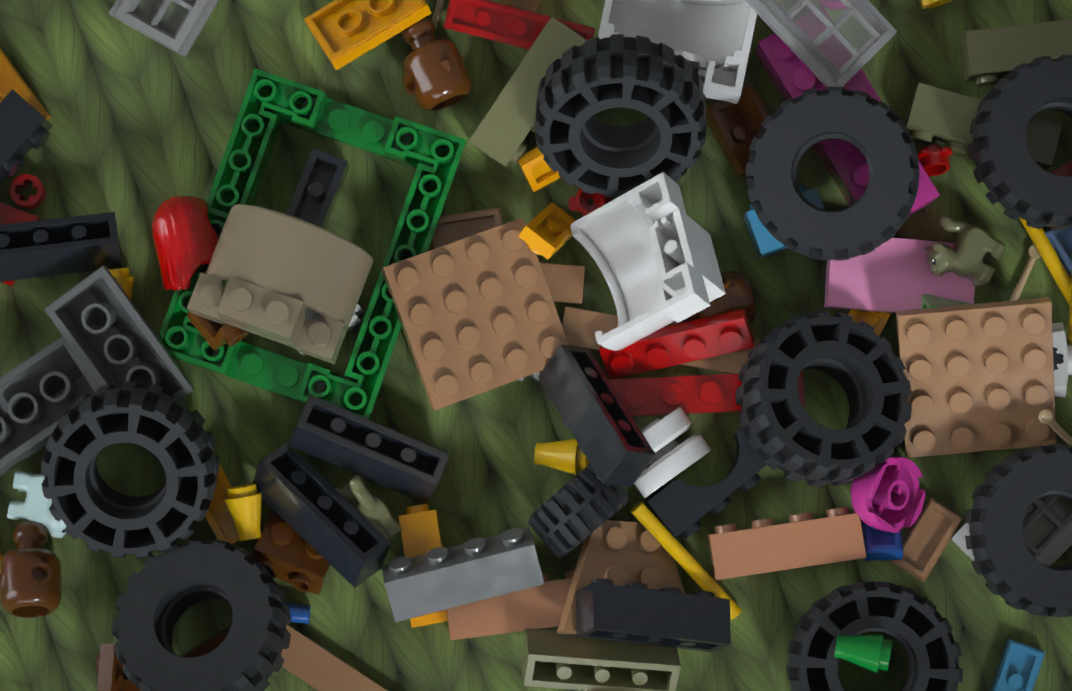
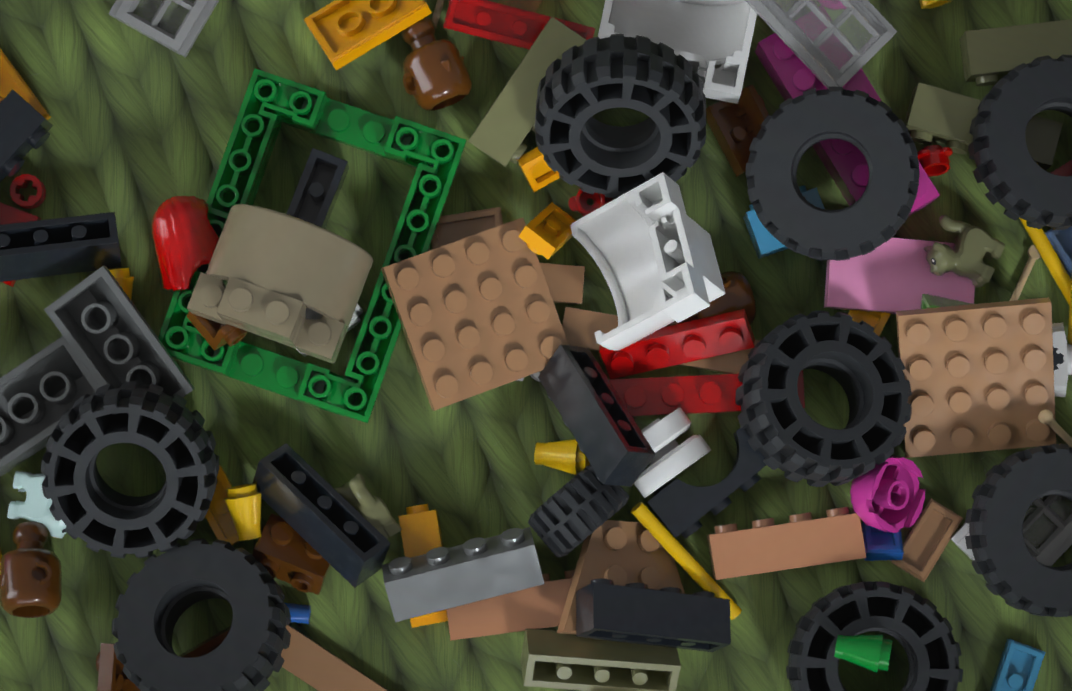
(368, 449): black brick -> none

